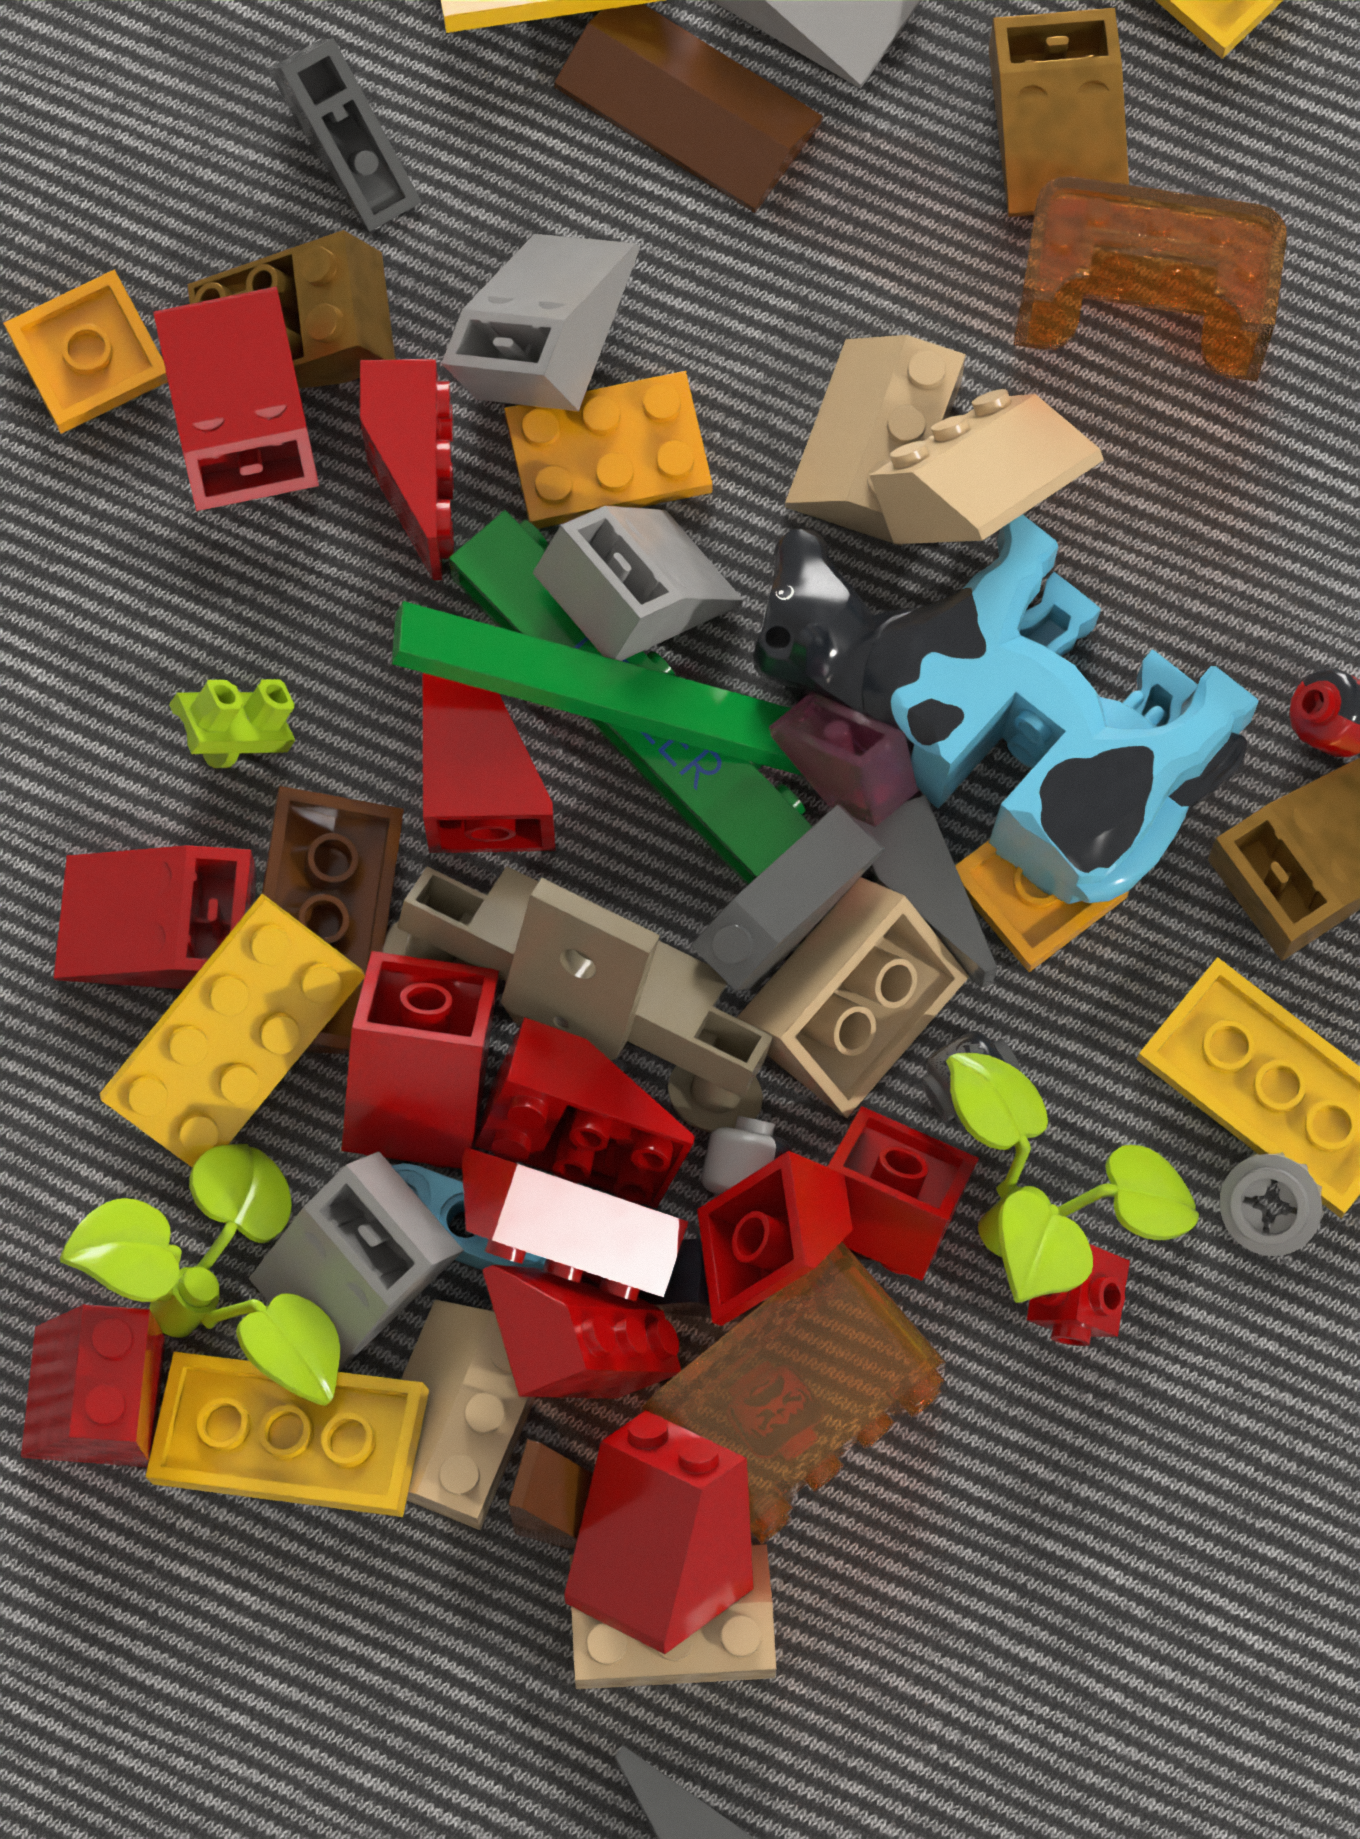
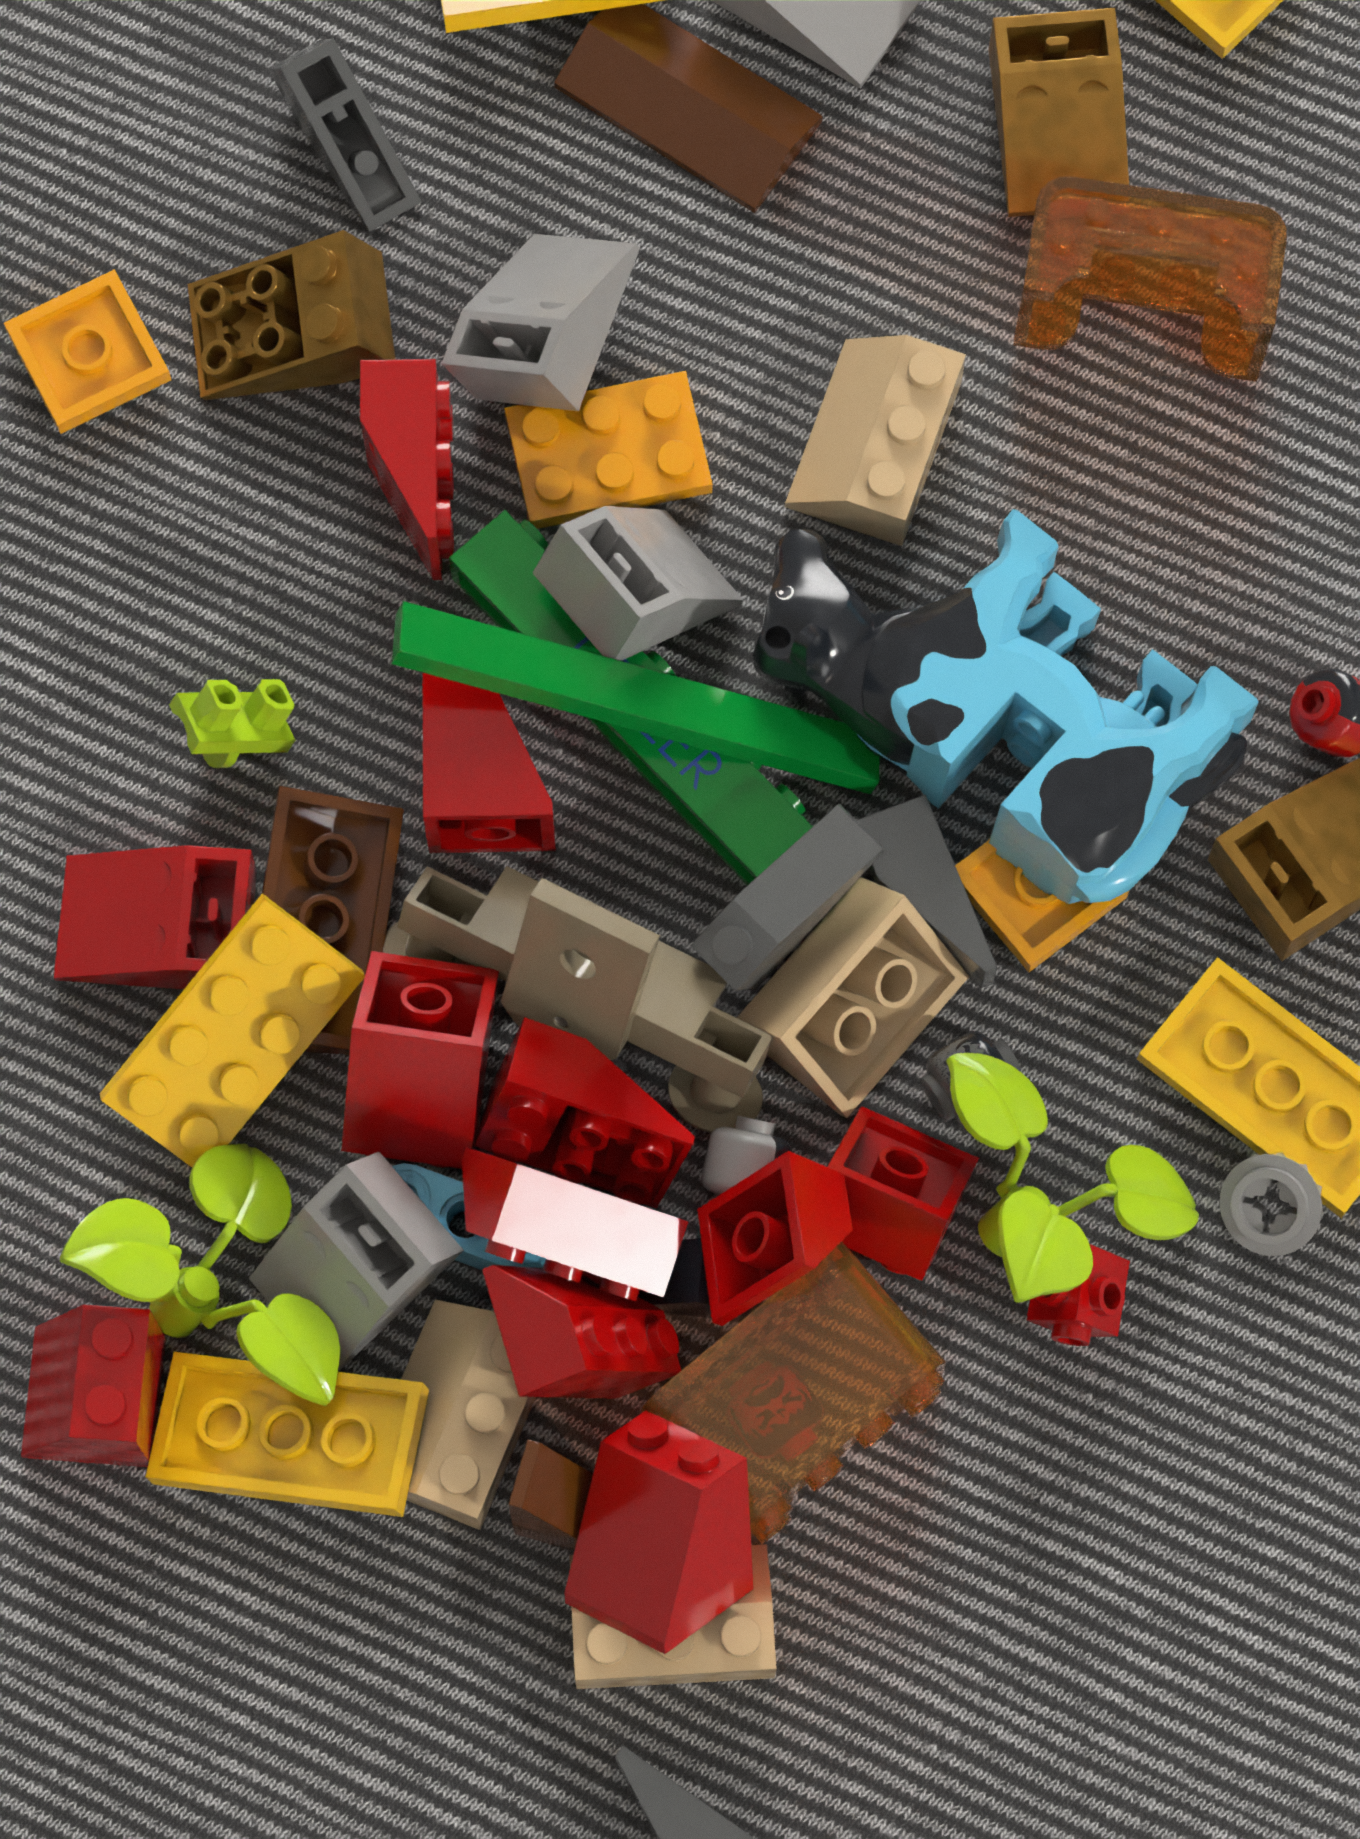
(236, 398): red slope -> none
(847, 757): clear pink slope -> none
(980, 470): tan slope -> none

